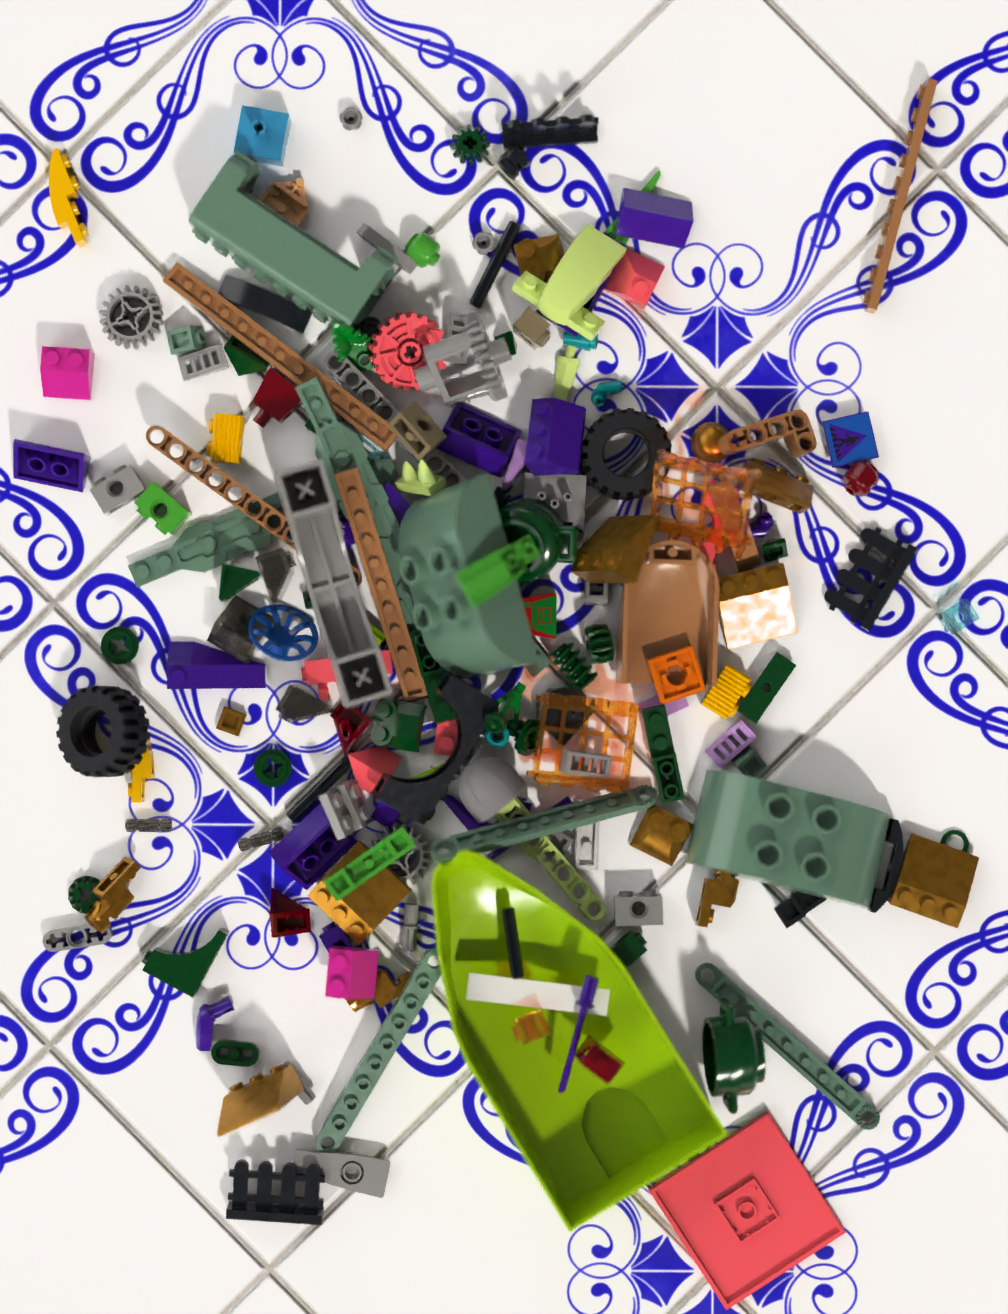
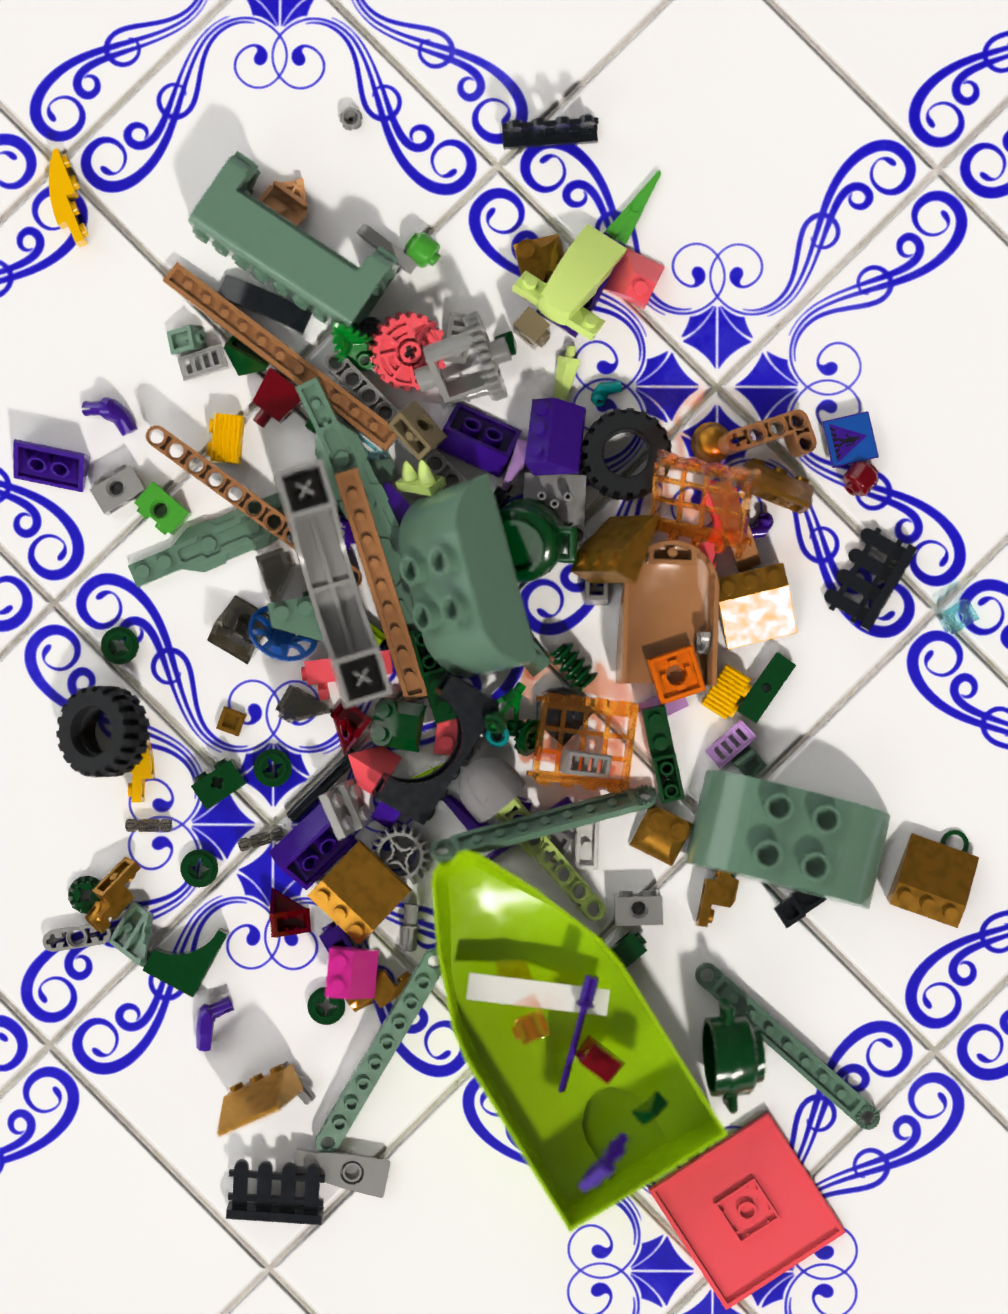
(67, 372): dark pink slope -> none
(112, 411): none -> dark purple arm
(122, 321): light grey gear -> none
(133, 933): none -> sand green wing
(191, 876): none -> dark green gear
(204, 667): dark purple wedge -> none
(211, 795): none -> dark green brick
(235, 580): dark green slope -> none
(235, 1053): dark green plate -> none
(263, 135): dark azure brick -> none
(295, 617): none -> sand green wing
(317, 1012): none -> dark green gear
(369, 863): bright green slope -> none
(476, 138): dark green gear -> none
(483, 249): light grey plate -> none
(494, 264): black axle -> none
(496, 570): bright green piece -> none
(512, 943): black axle -> none
(514, 163): black wheel -> none
(541, 614): green torso -> none
(580, 342): teal cone -> none
(599, 643): dark green gear -> none
(605, 1165): none -> dark purple plate
(650, 1108): none -> dark green slope
(654, 218): dark purple slope -> none
(703, 642): none -> light grey tile
(774, 549): dark green slope -> none
(894, 836): black slope -> none
(896, 205): medium nougat plate -> none

